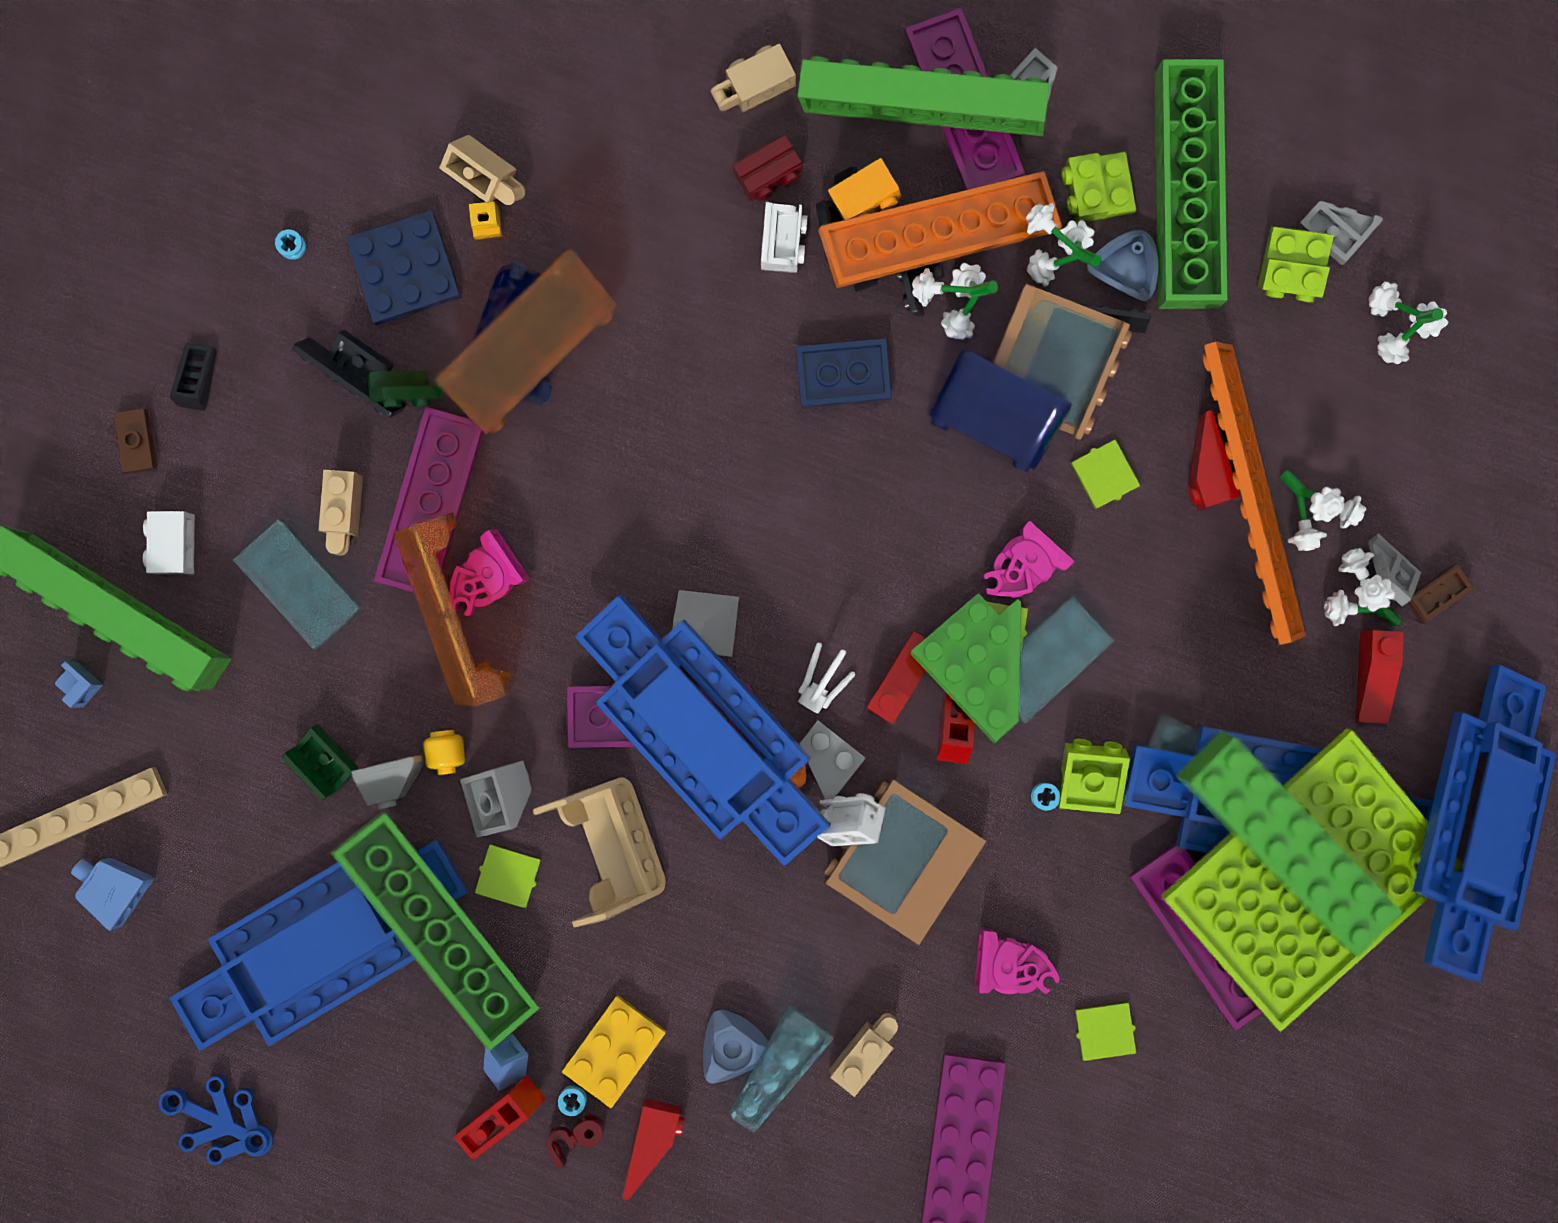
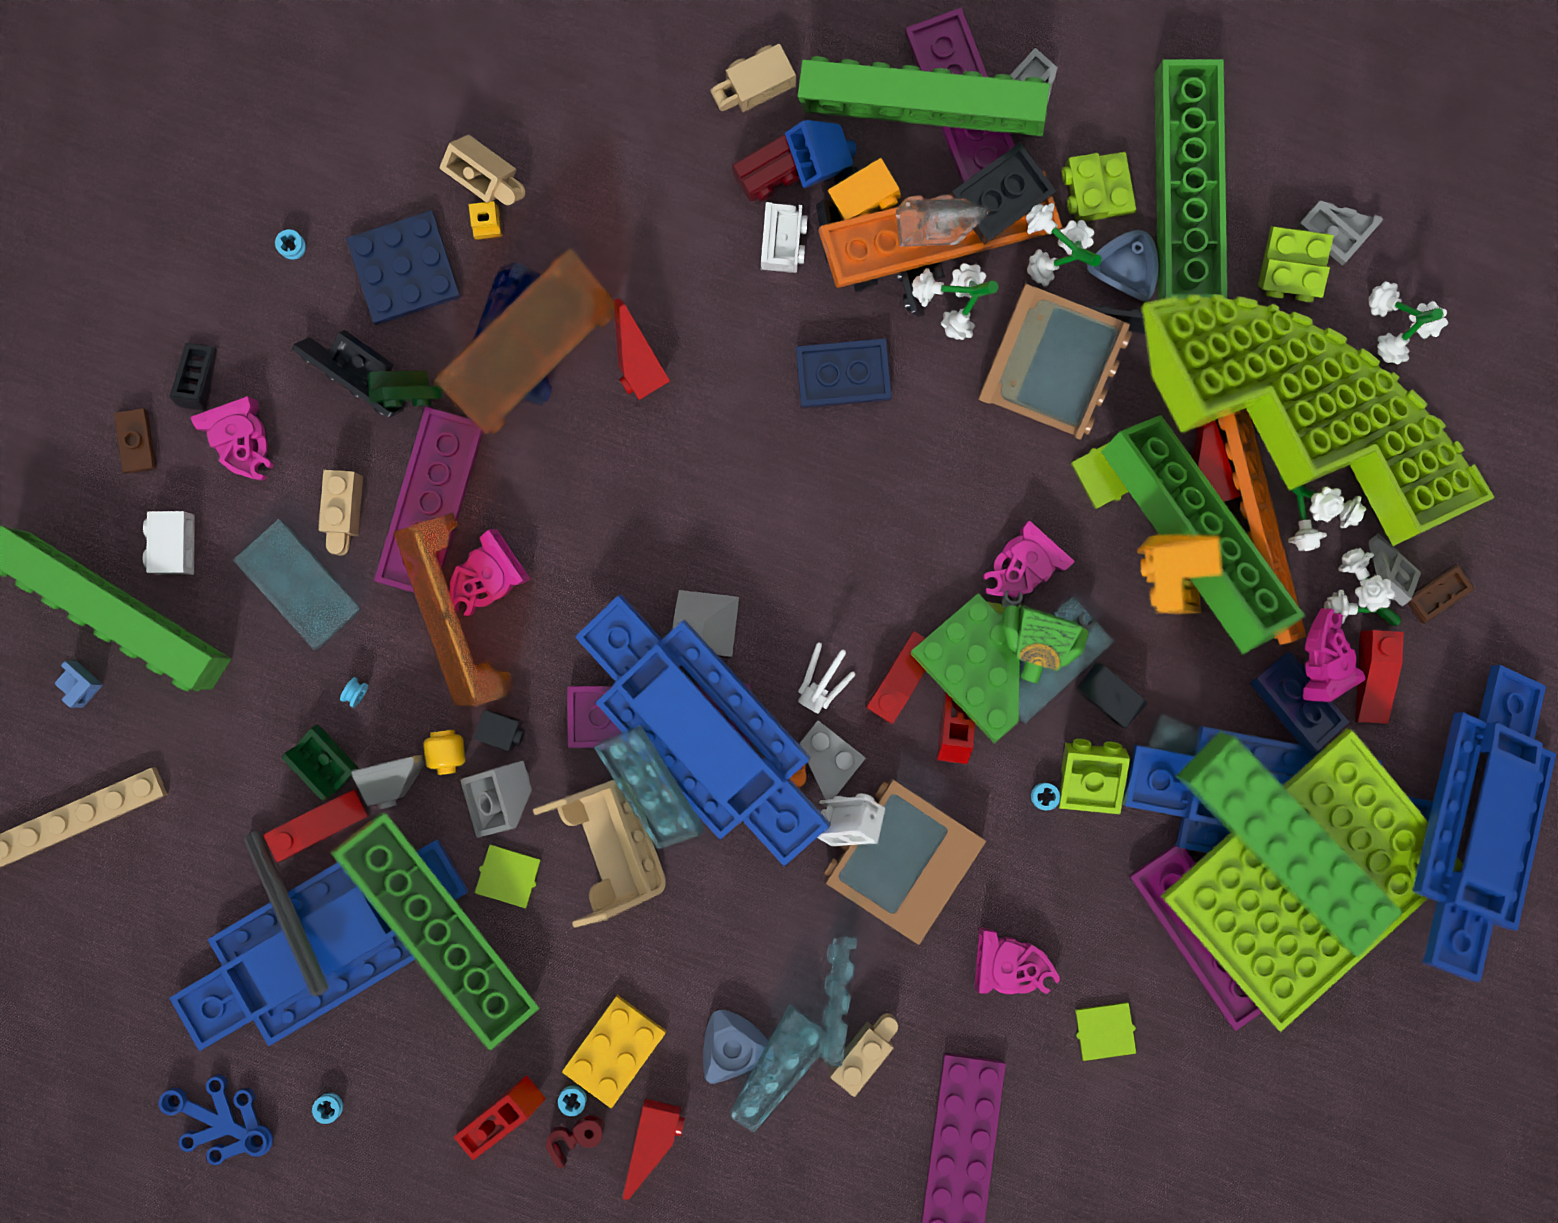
(110, 890): medium blue torso -> none
(236, 436): none -> dark pink piece
(286, 914): none -> dark grey axle
(315, 826): none -> red slope
(319, 1112): none -> medium azure bush
(354, 692): none -> medium azure bush
(499, 730): none -> black brick
(506, 1062): medium blue panel -> none
(635, 357): none -> red slope
(649, 787): none -> clear light blue plate
(819, 150): none -> blue torso
(841, 971): none -> clear light blue wing
(936, 220): none -> clear slope
(999, 410): clear blue windscreen -> none
(1007, 189): none -> black plate
(1042, 637): none -> bright green torso
(1111, 695): none -> black piece
(1171, 564): none -> light orange piece
(1183, 502): none -> bright green brick
(1308, 721): none -> dark blue plate
(1312, 405): none -> lime brick
(1330, 659): none -> dark pink piece

